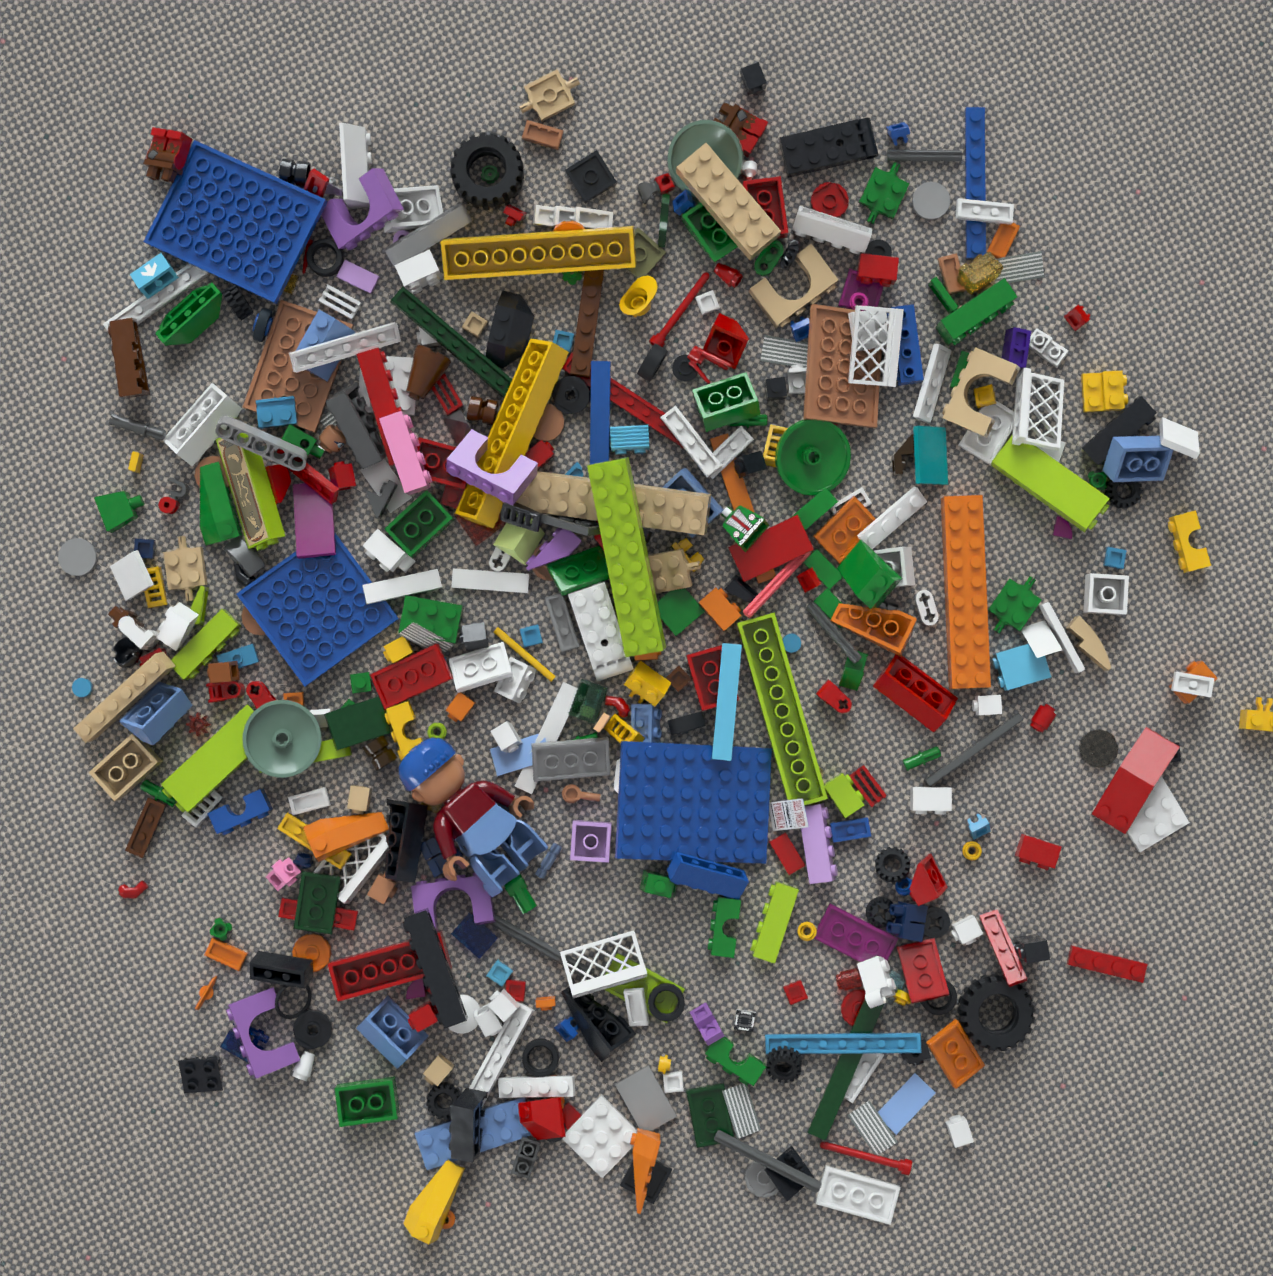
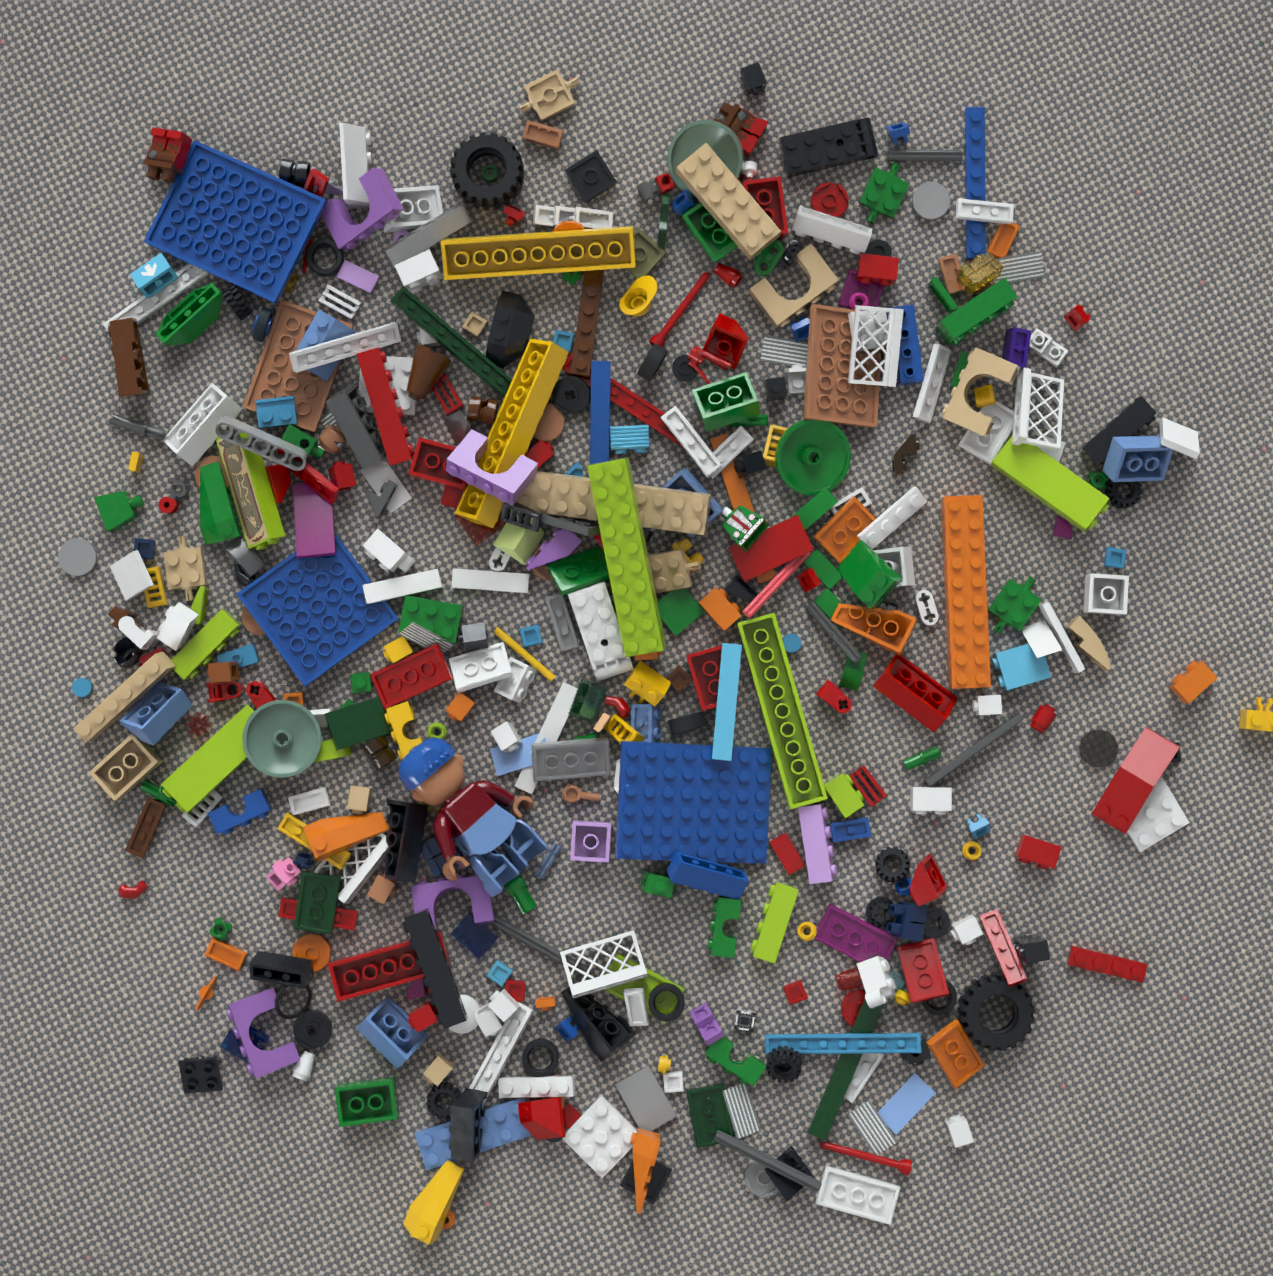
(405, 453): bright pink brick -> none
(419, 524): green brick -> none
(525, 1157): dark grey slope -> none
(707, 302): white tile -> none
(788, 814): white sticker -> none
(930, 455): teal tile -> none
(1104, 391): yellow plate -> none
(1190, 558): yellow arch -> none
(1192, 684): white plate -> none

